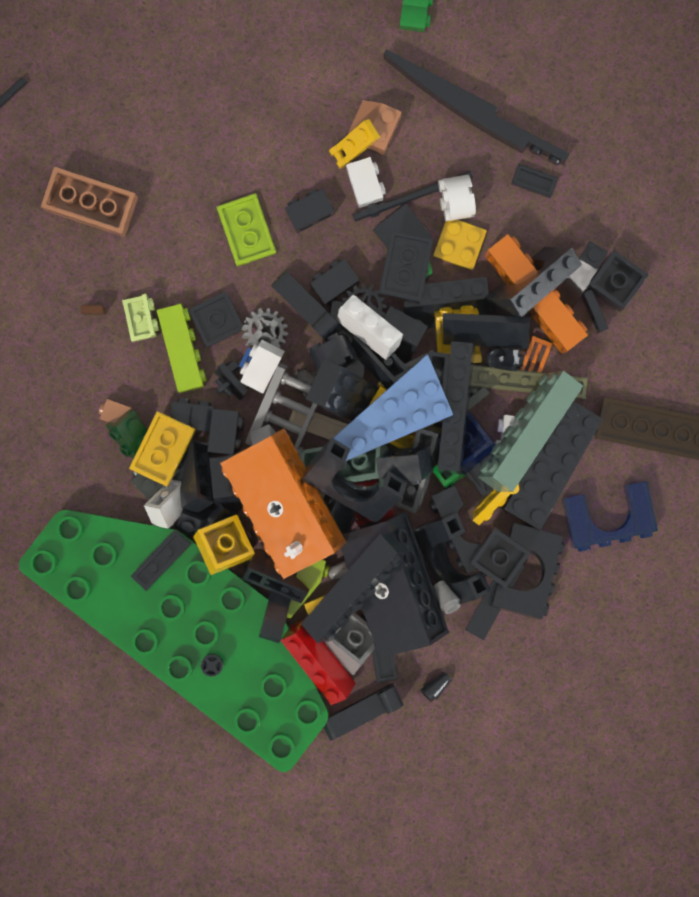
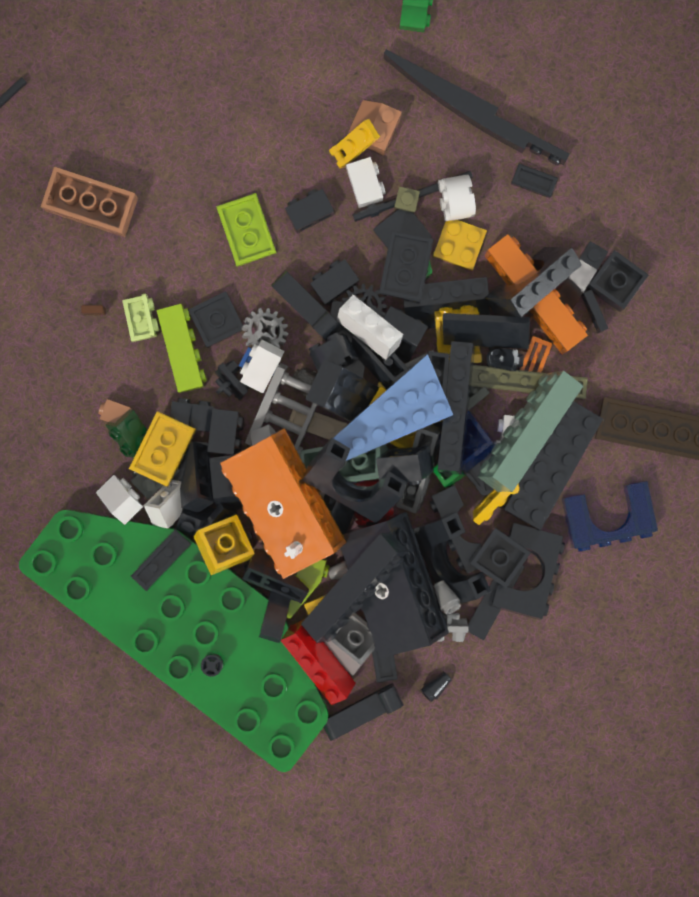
(120, 499): none -> white brick
(406, 199): none -> olive plate
(456, 625): none -> light grey hips

